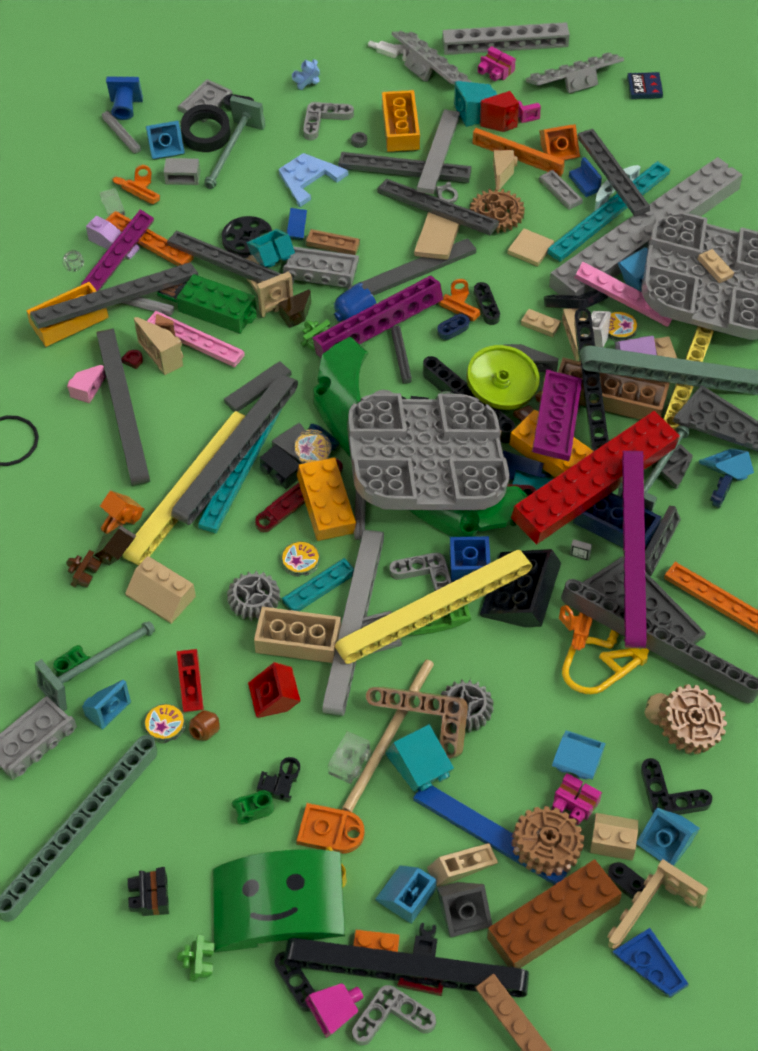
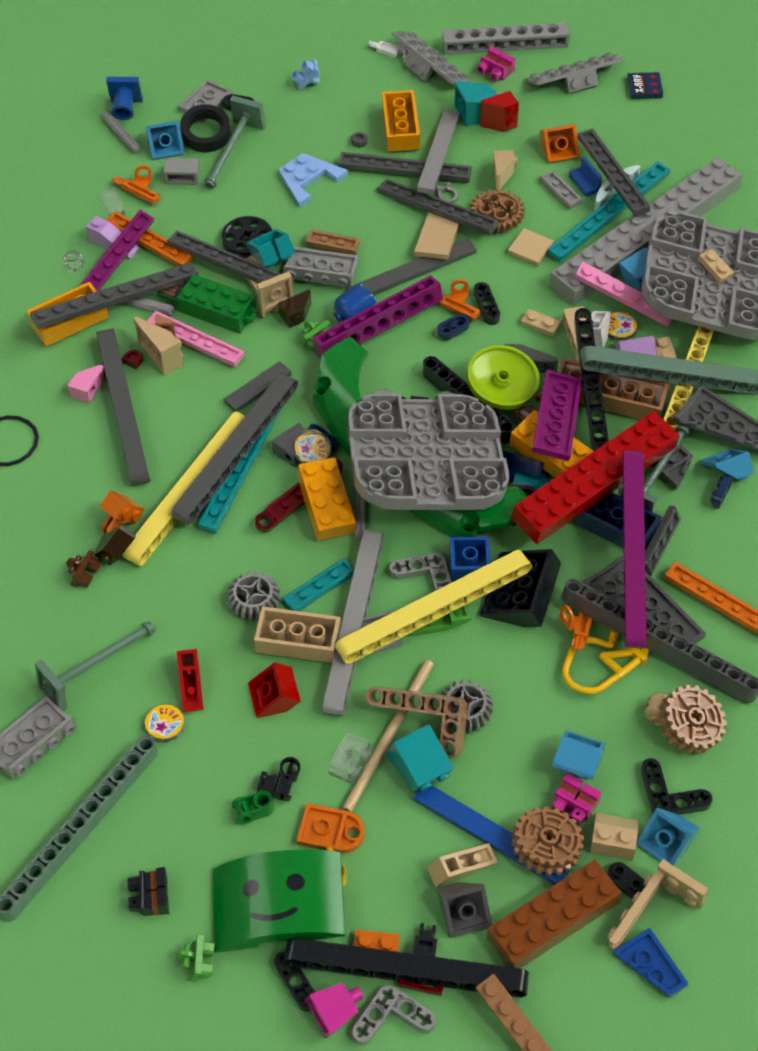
(69, 660): green piece -> none
(107, 704): dark azure slope -> none
(160, 590): tan slope -> none
(204, 725): dark orange head -> none
(279, 466): black brick -> none
(296, 223): blue slope -> none
(300, 558): tile -> none
(315, 112): light grey beam -> none
(401, 354): dark grey axle -> none
(407, 892): dark azure slope -> none
(524, 154): orange plate -> none
(529, 112): dark pink bracket -> none
(571, 301): black beam -> none
(580, 550): tile -> none

